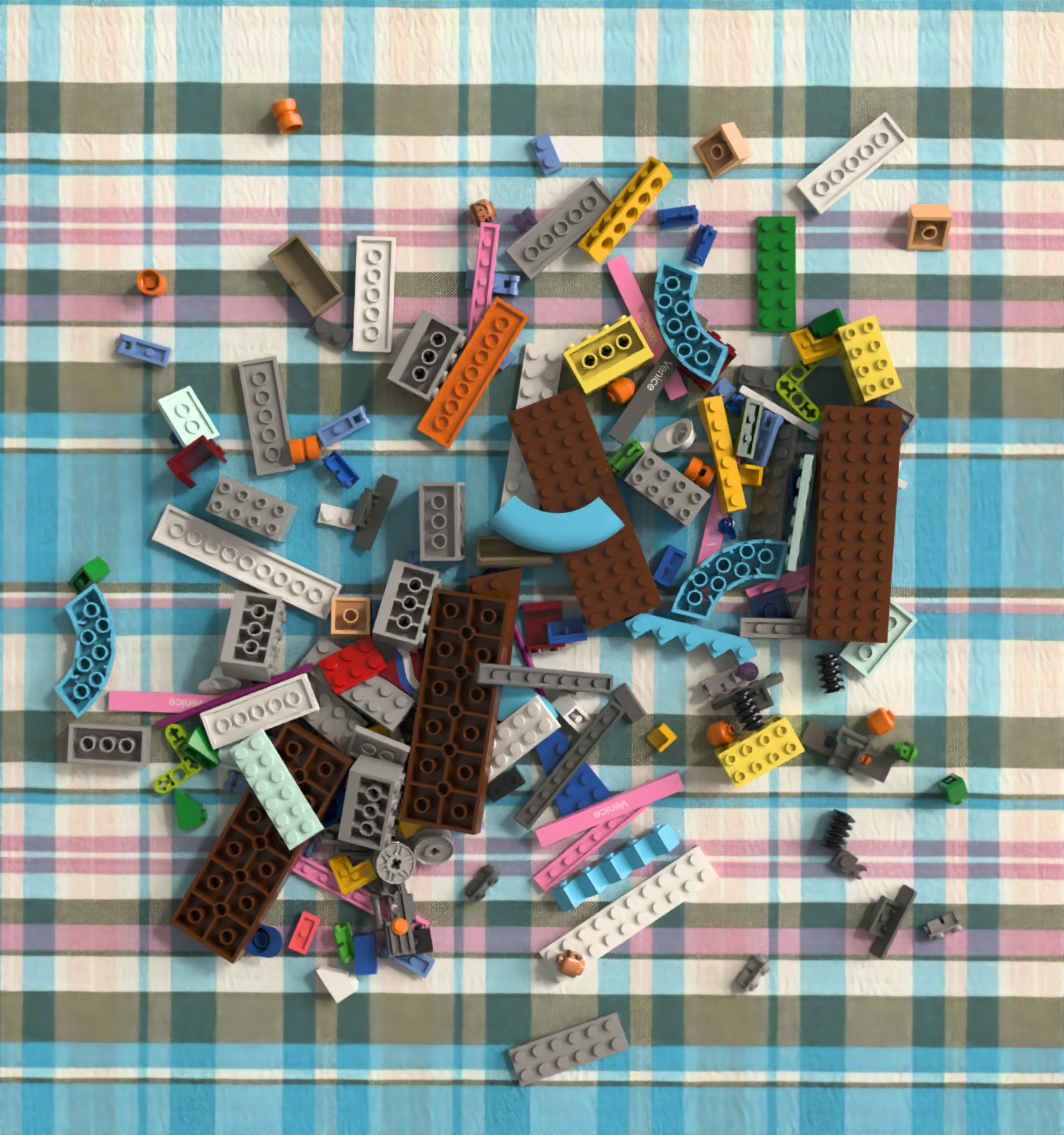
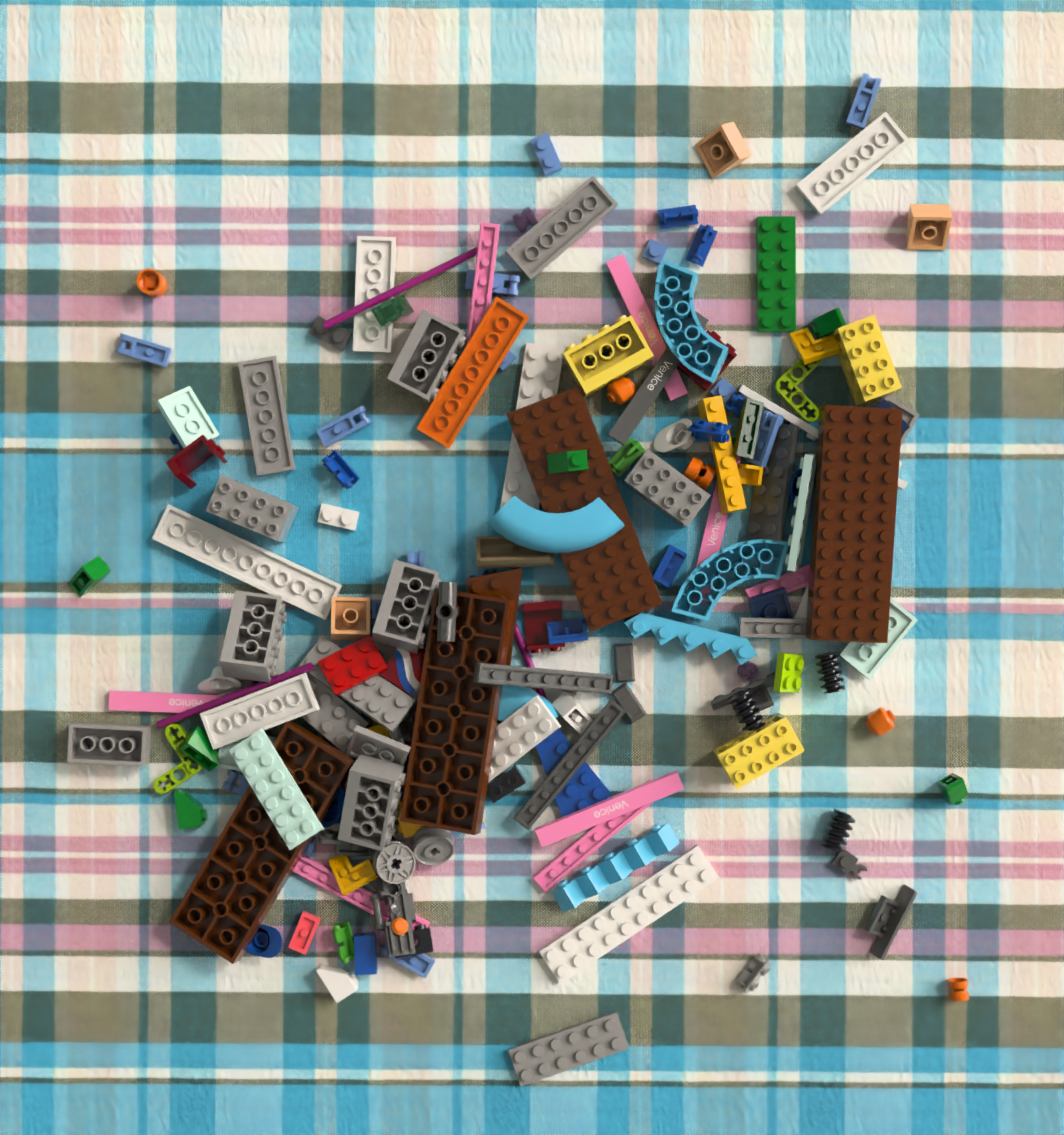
(93, 651): medium azure brick -> none
(285, 112): orange wheel -> none
(305, 449): orange wheel -> none
(306, 275): dark tan container -> none
(372, 510): dark grey bracket -> none
(392, 310): none -> clear green slope
(400, 288): none -> magenta piece
(442, 521): light grey brick -> none
(447, 625): none -> dark grey piece
(478, 890): dark grey hinge -> none
(481, 212): nougat head -> none
(567, 462): none -> green slope
(570, 963): nougat head -> none
(624, 662): none -> dark grey tile
(625, 210): yellow brick -> none
(654, 251): none -> medium blue plate
(661, 737): yellow panel -> none
(703, 429): none -> blue hinge
(713, 685): light grey hinge -> none
(721, 733): orange head -> none
(725, 527): clear blue plate -> none
(758, 378): dark grey plate -> none
(788, 672): none -> lime plate
(863, 102): none -> medium blue plate
(867, 761): dark grey piece -> none
(907, 752): bright green hinge -> none
(938, 930): light grey hinge -> none
(958, 989): none -> orange wheel

